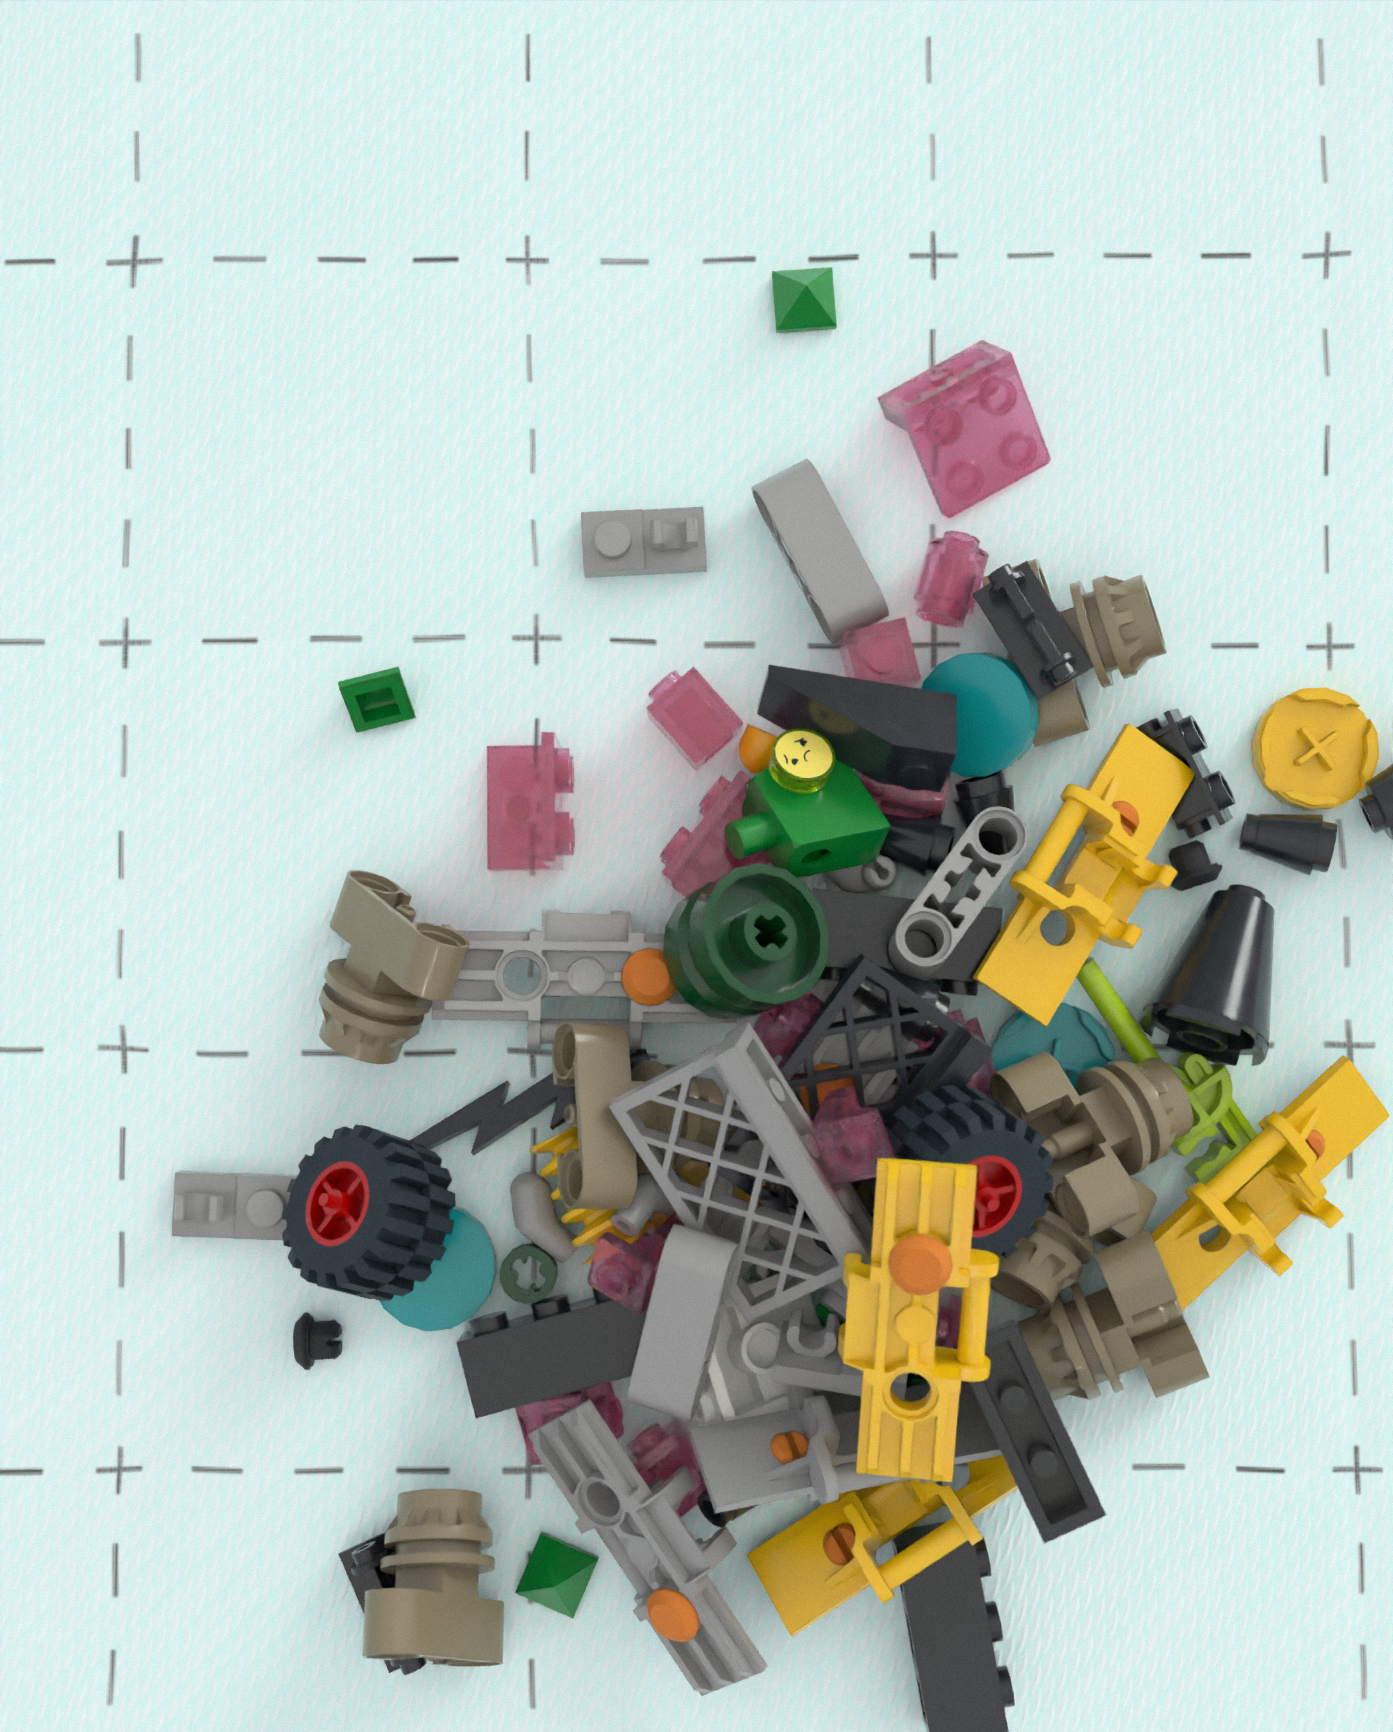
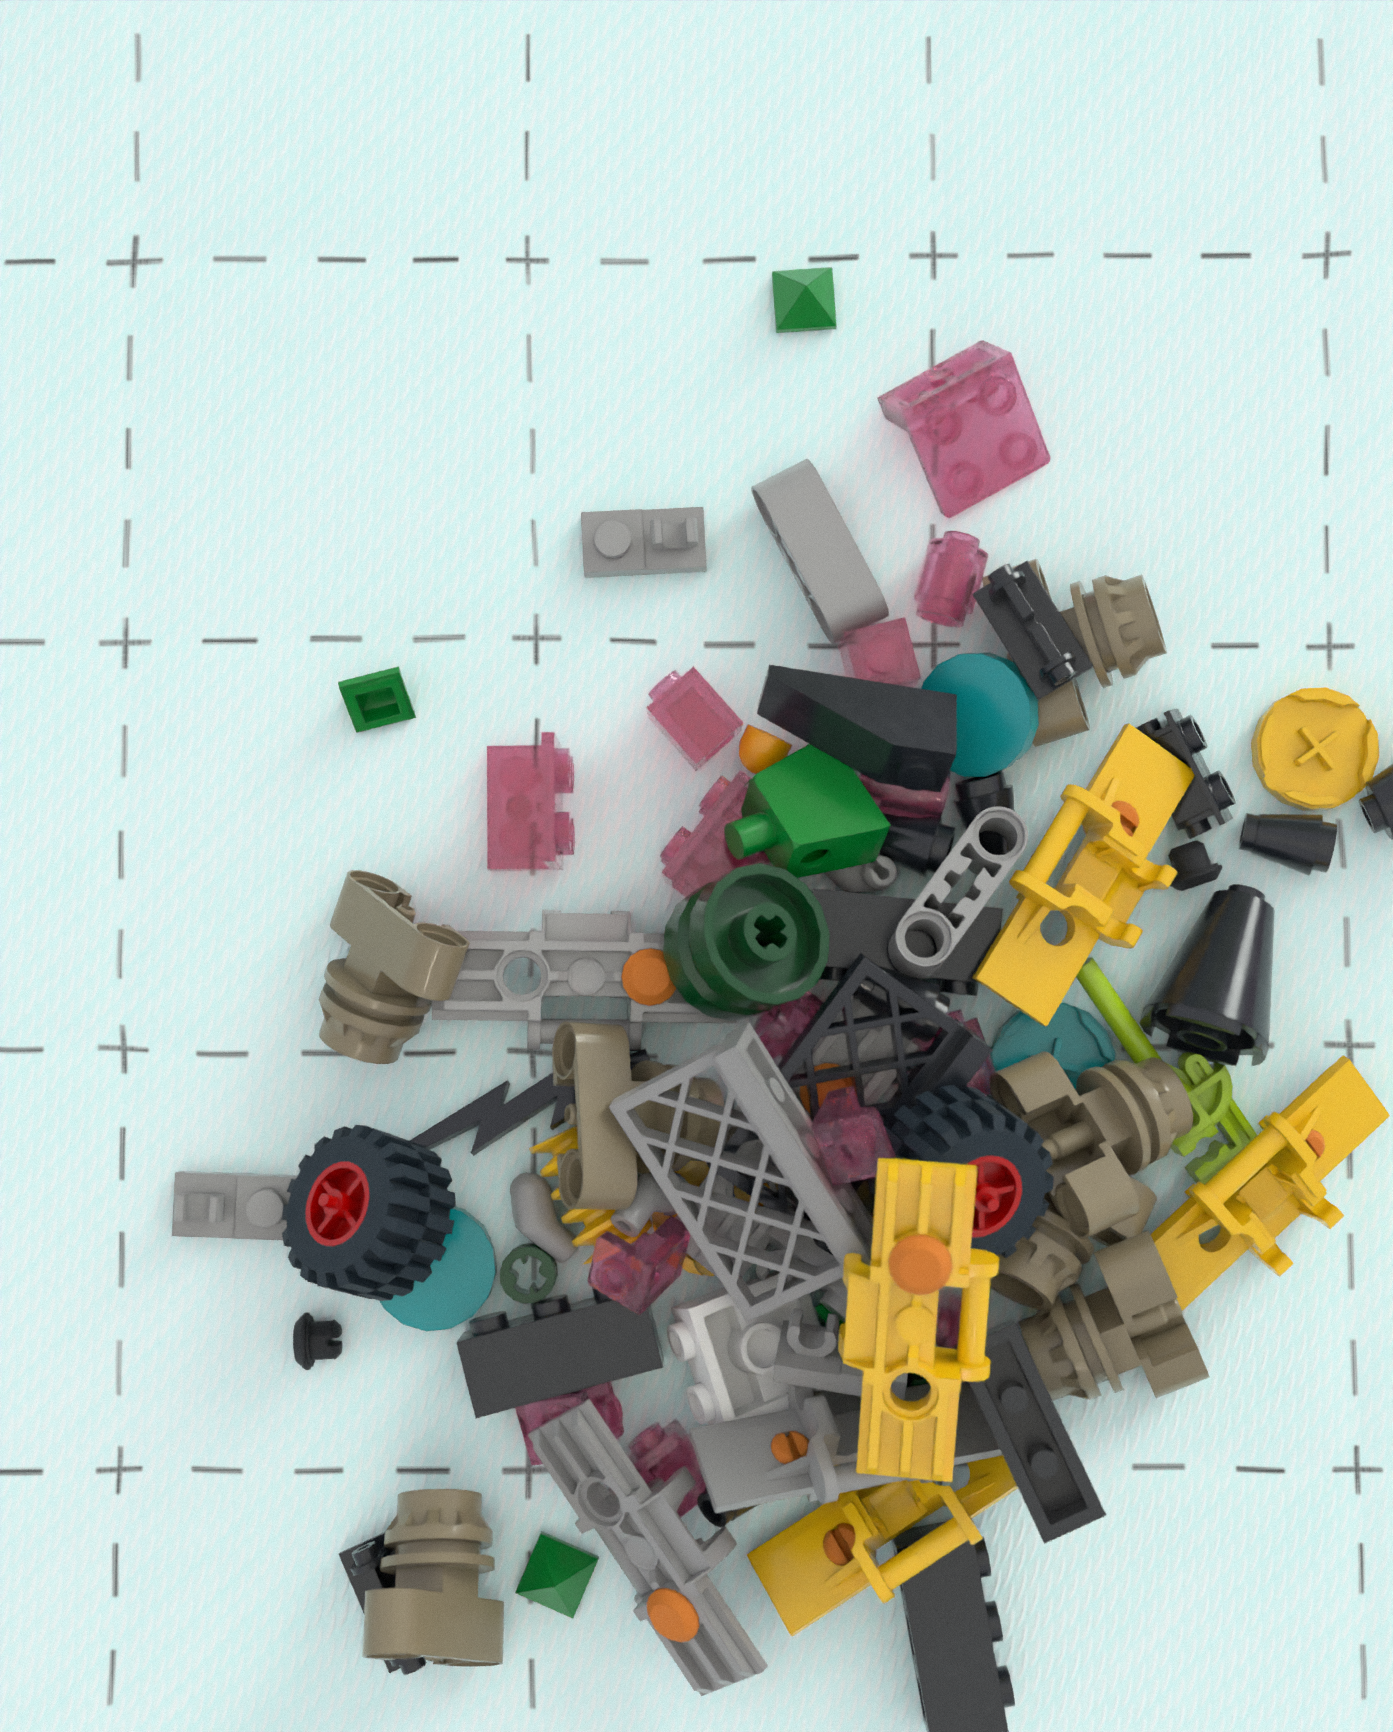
(682, 1322): light grey beam -> none
(801, 760): tile -> none

